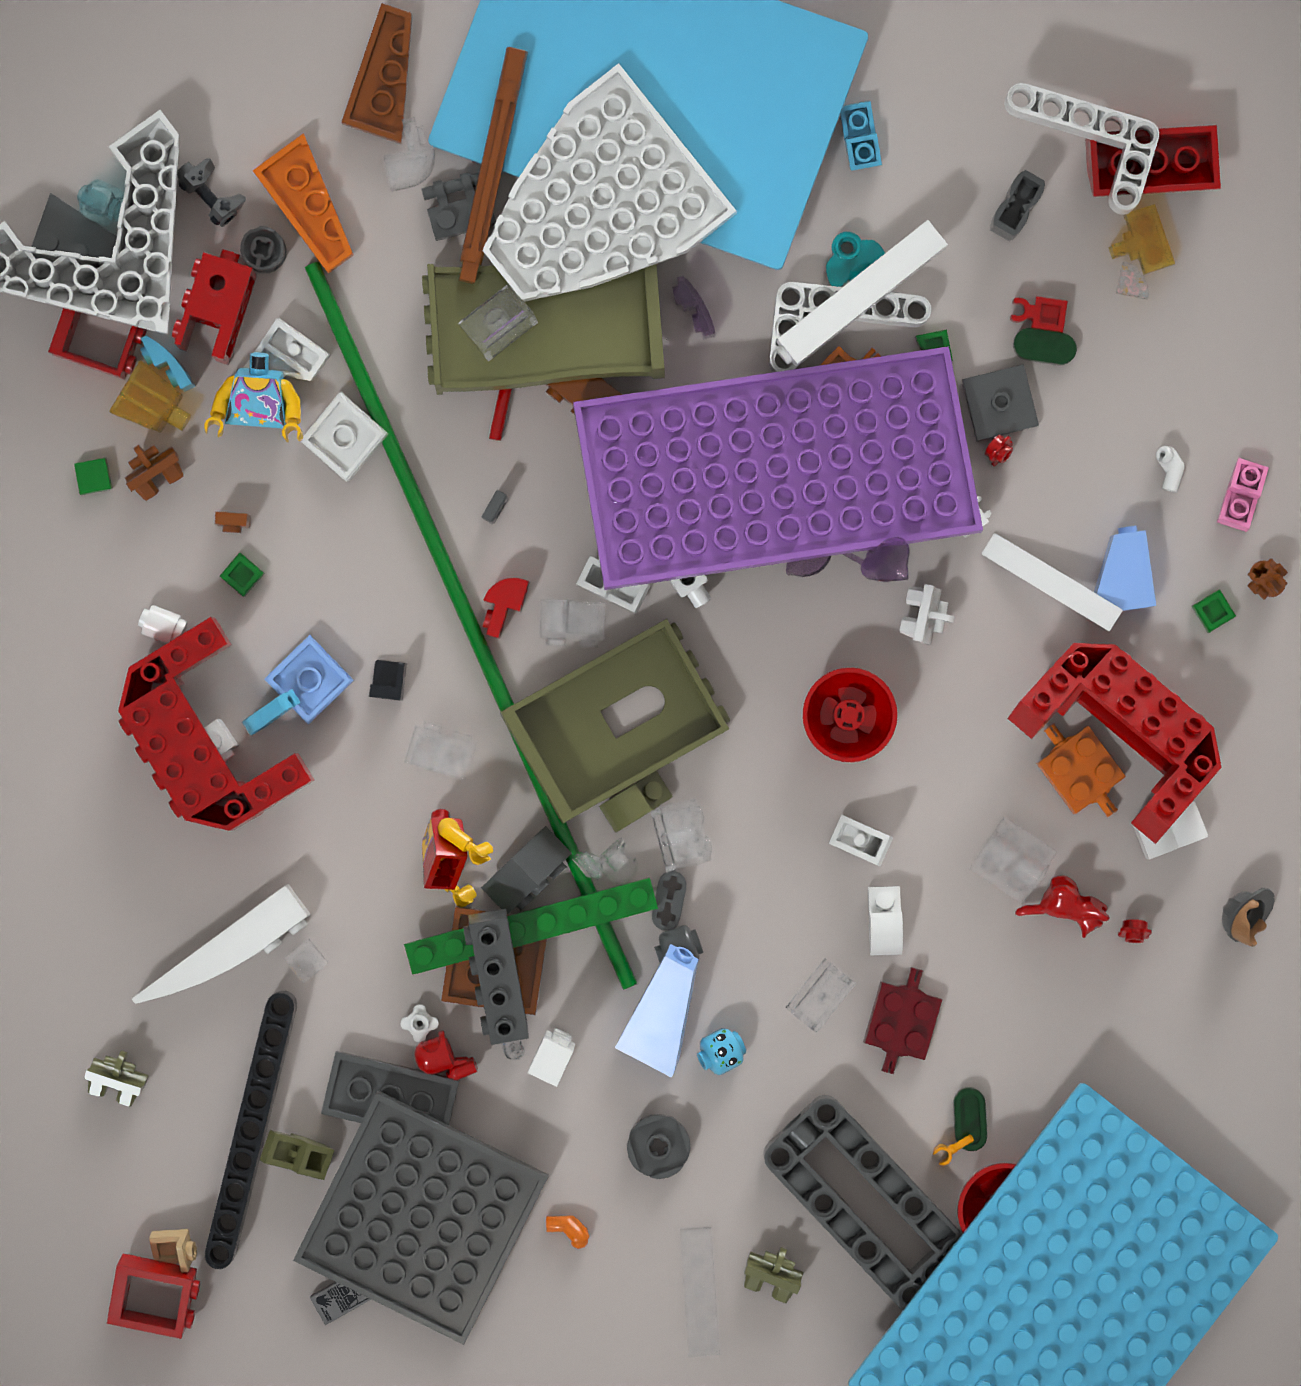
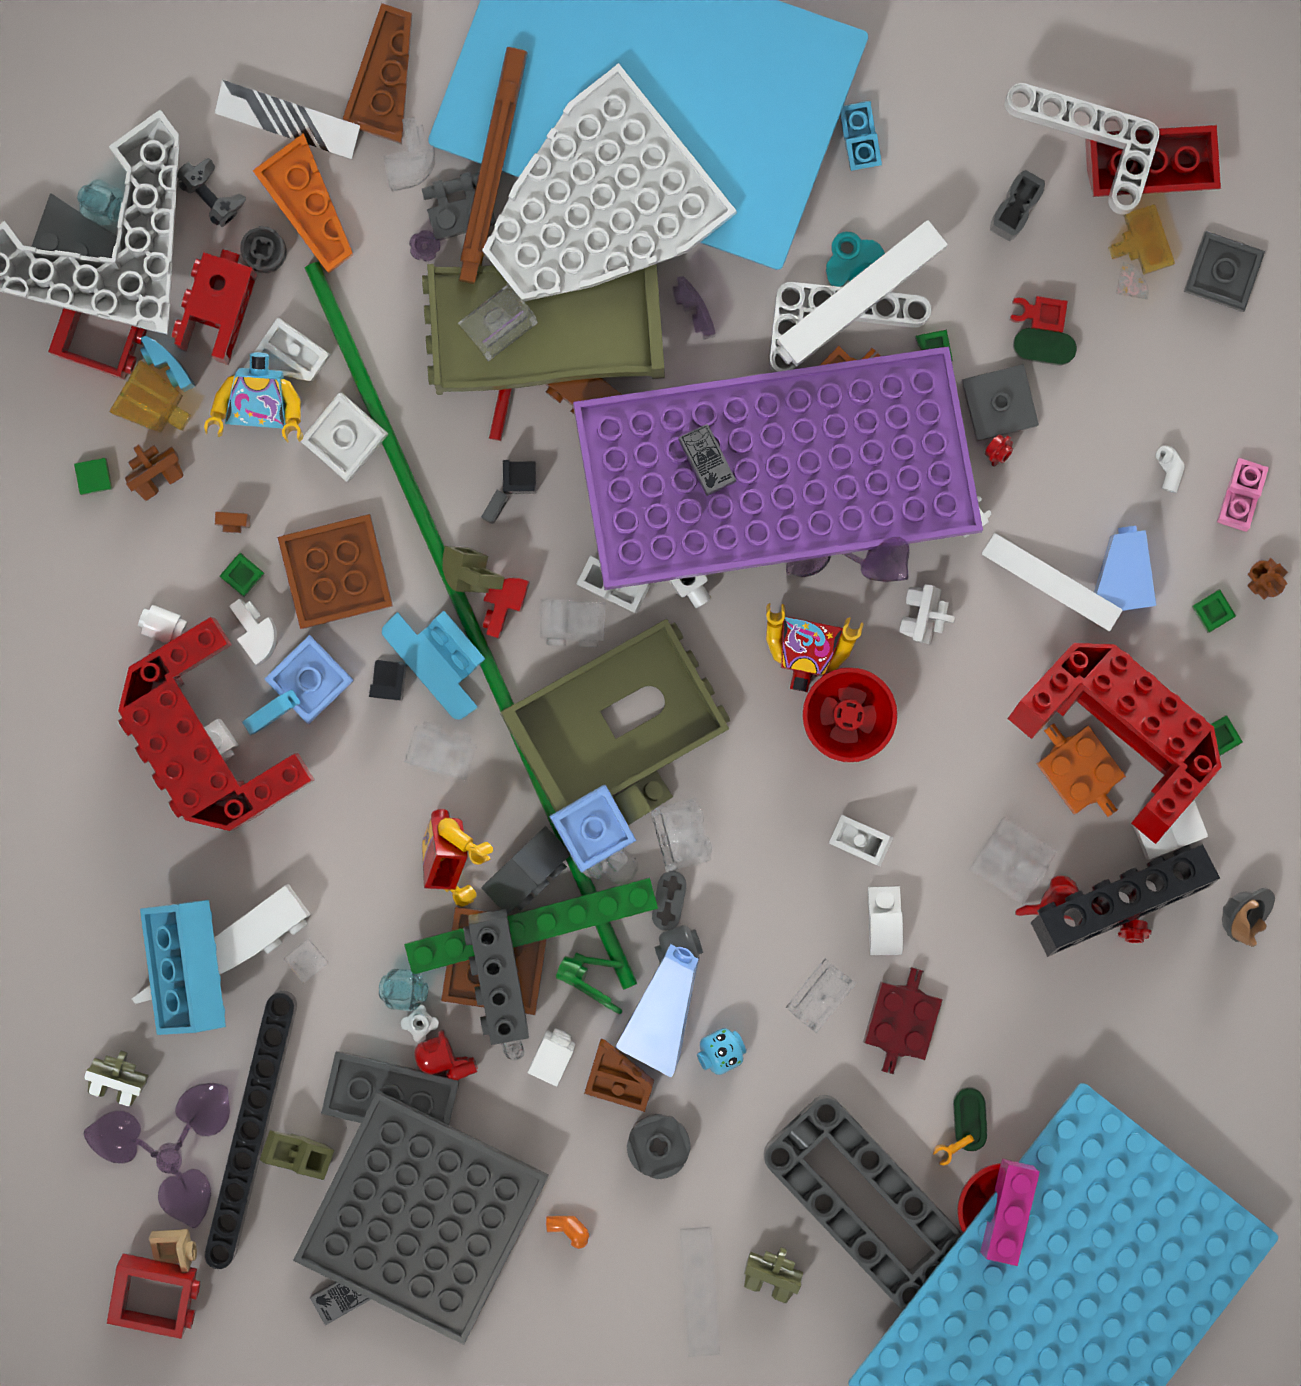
(183, 968): none -> medium azure slope
(183, 1195): none -> clear purple plant
(260, 637): none -> white brick
(286, 119): none -> white sticker
(335, 571): none -> dark orange plate
(403, 990): none -> clear light blue head
(416, 246): none -> clear purple plate
(439, 658): none -> medium azure plate
(467, 571): none -> olive brick
(519, 477): none -> black panel
(574, 973): none -> green plant
(592, 828): none -> light blue plate
(618, 1079): none -> dark orange wing
(707, 459): none -> flat silver tile
(808, 646): none -> torso
(1015, 1196): none -> dark pink arch
(1057, 935): none -> black brick
(1224, 271): none -> dark grey tile
(1226, 735): none -> green tile

